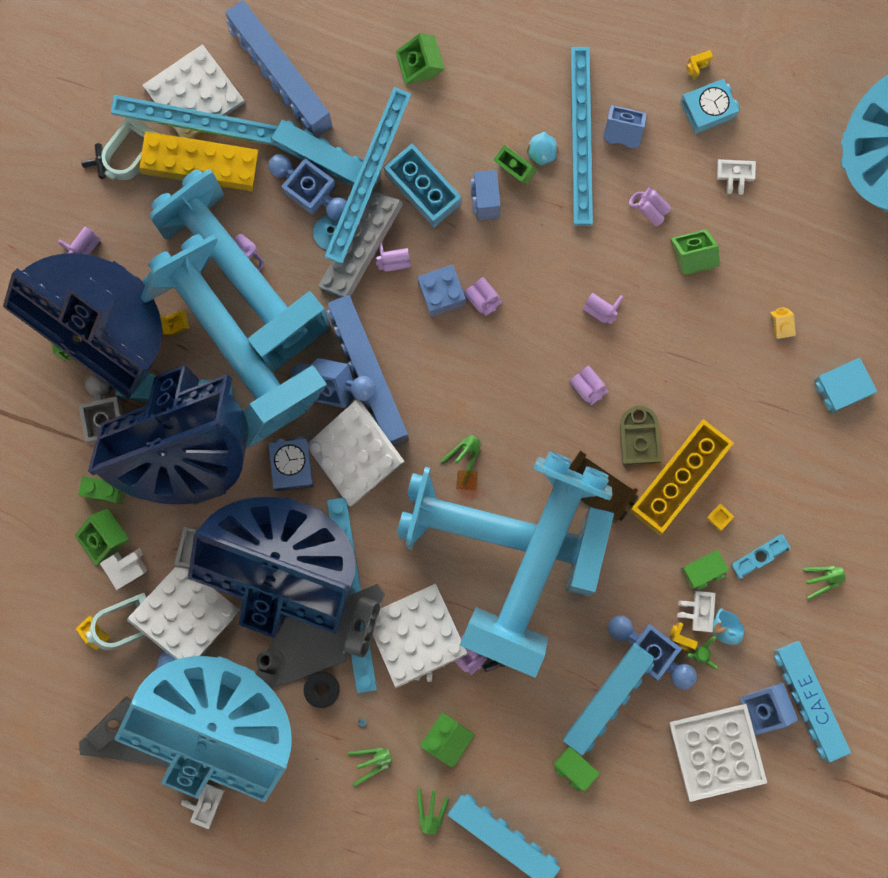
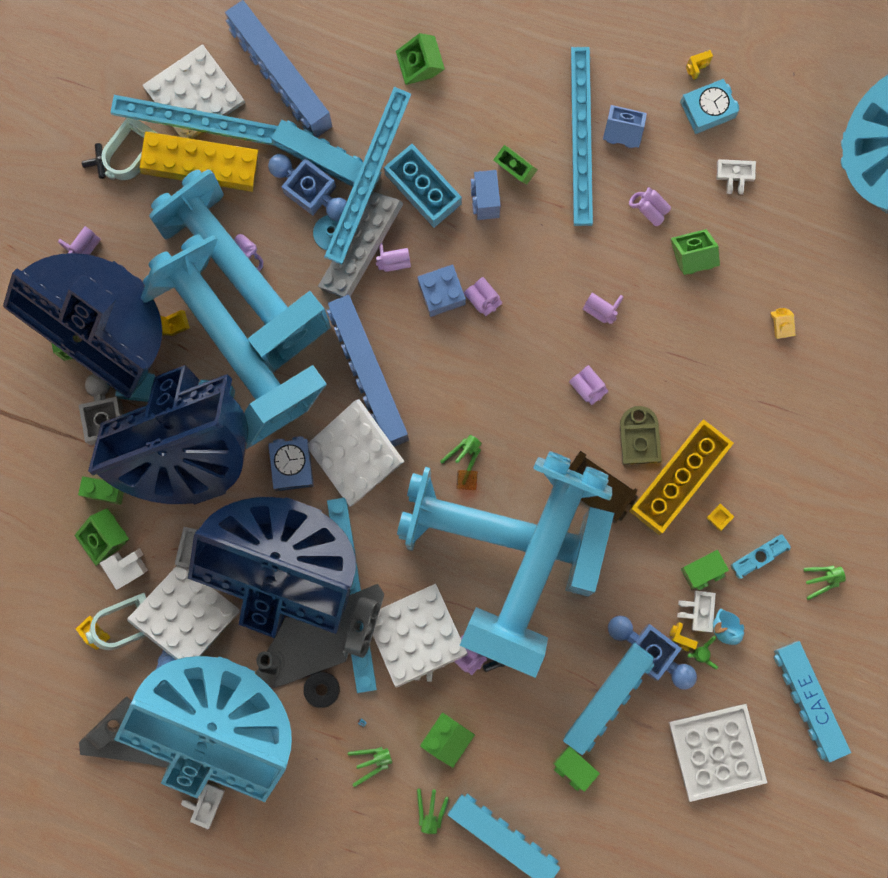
(340, 385): medium blue brick -> none
(542, 149): medium azure hair -> none
(769, 708): medium blue slope -> none
(845, 385): medium azure brick -> none

